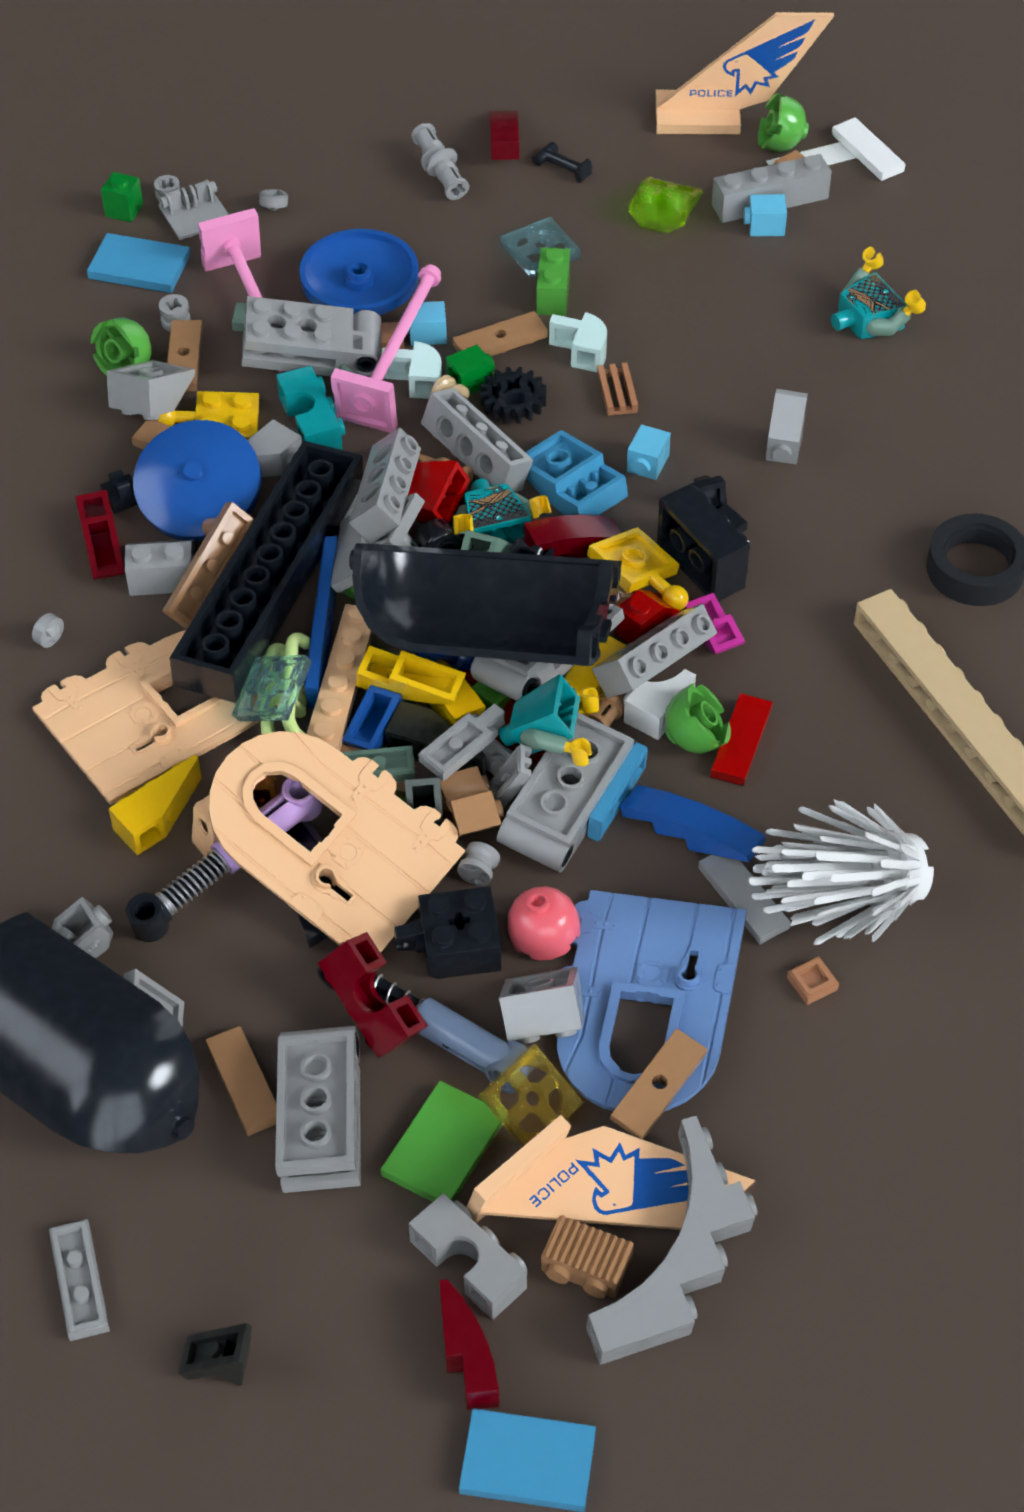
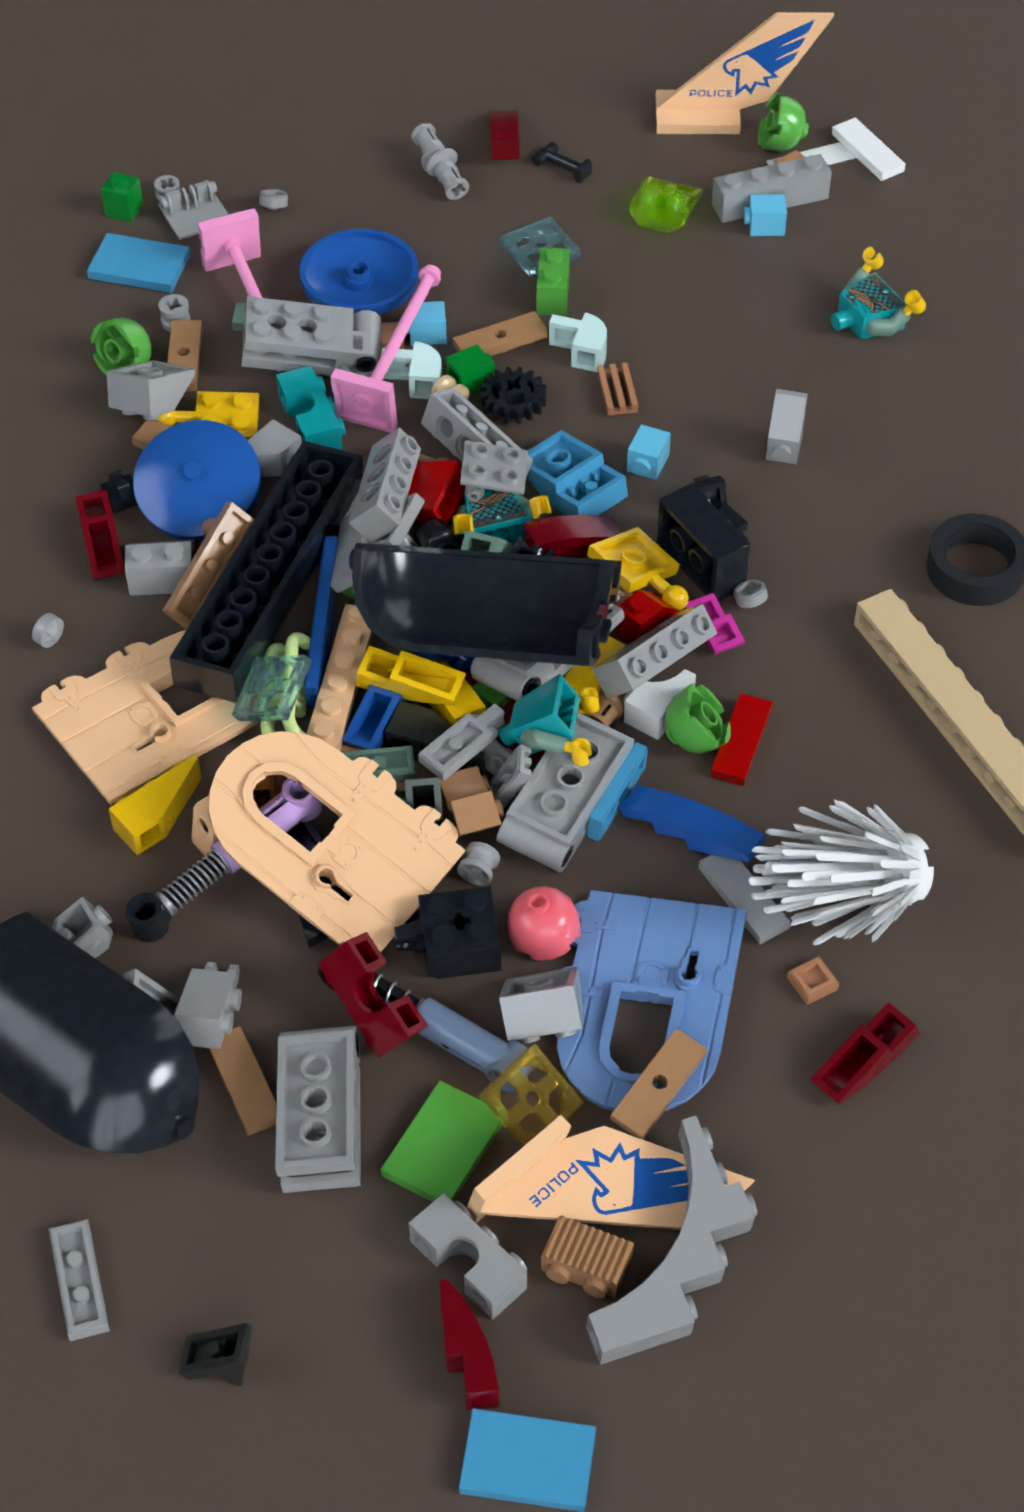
(209, 1005): none -> light grey hinge
(492, 468): none -> light grey hinge
(750, 593): none -> light grey tile
(865, 1054): none -> dark red slope

